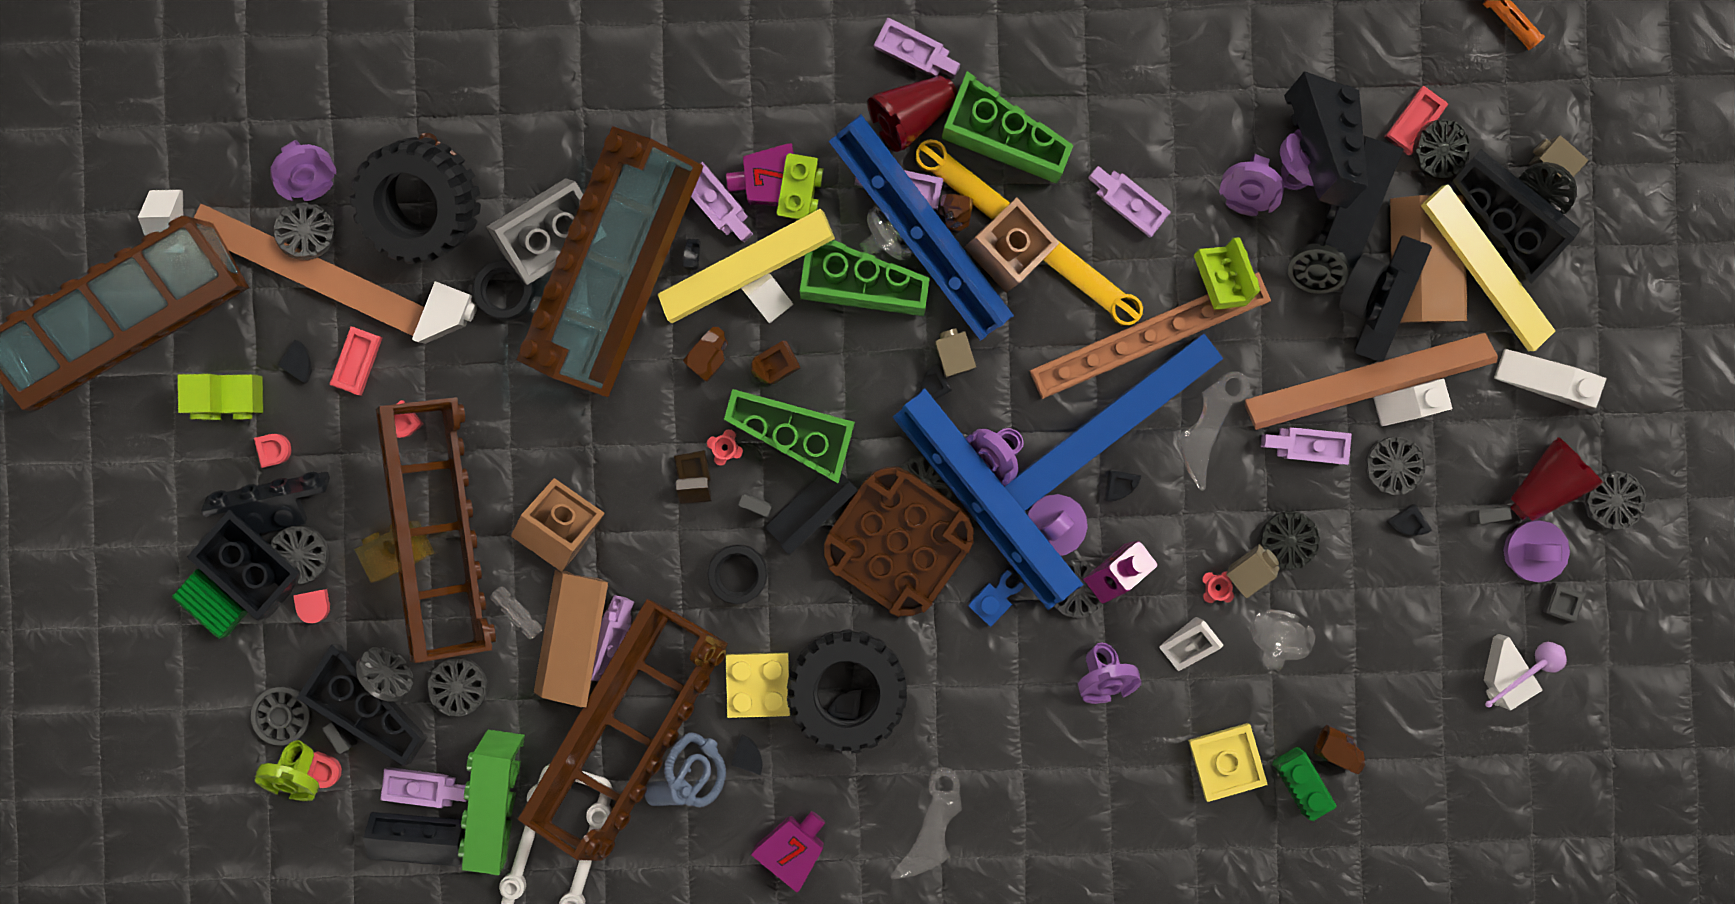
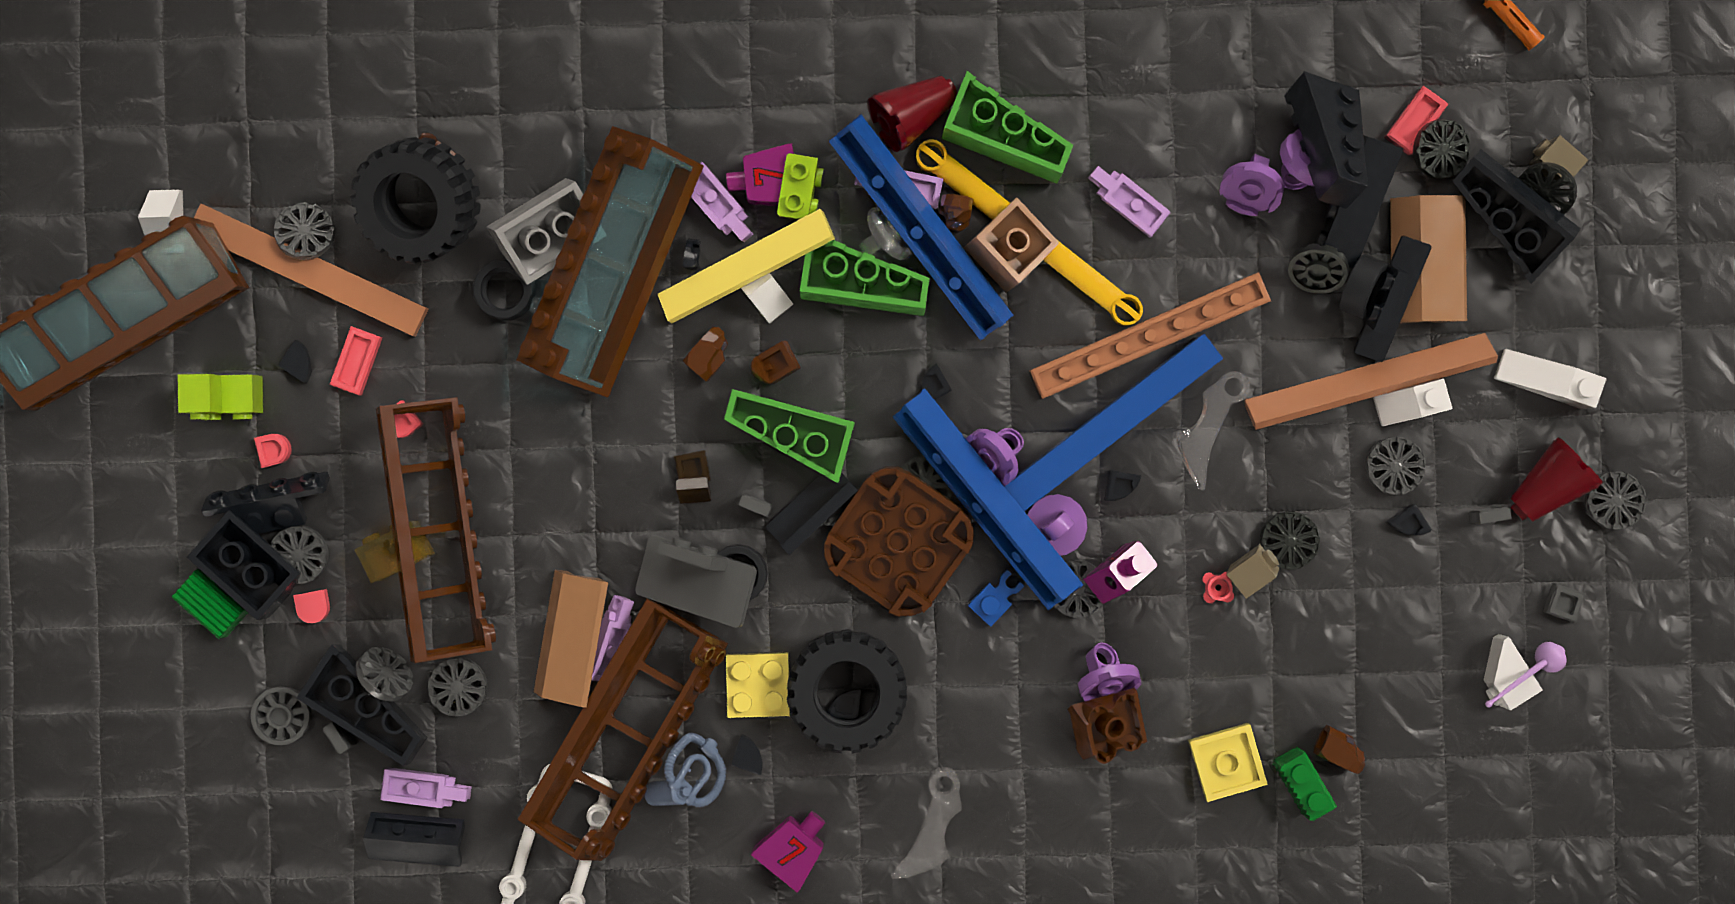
(290, 775): lime tile -> none
(302, 171): medium lavender tile -> none
(325, 769): coral tile -> none
(444, 313): white slope -> none
(490, 802): bright green wedge -> none
(516, 612): clear axle -> none
(557, 524): medium nougat slope -> none
(696, 580): none -> dark grey bracket
(716, 444): coral plate -> none
(915, 49): lavender hinge -> none
(954, 353): dark tan brick -> none
(1108, 725): none -> reddish brown slope
(1191, 644): white slope -> none
(1227, 275): lime bracket -> none
(1281, 638): clear tile -> none
(1310, 445): lavender hinge -> none
(1488, 268): light yellow tile -> none
(1537, 551): medium lavender tile -> none

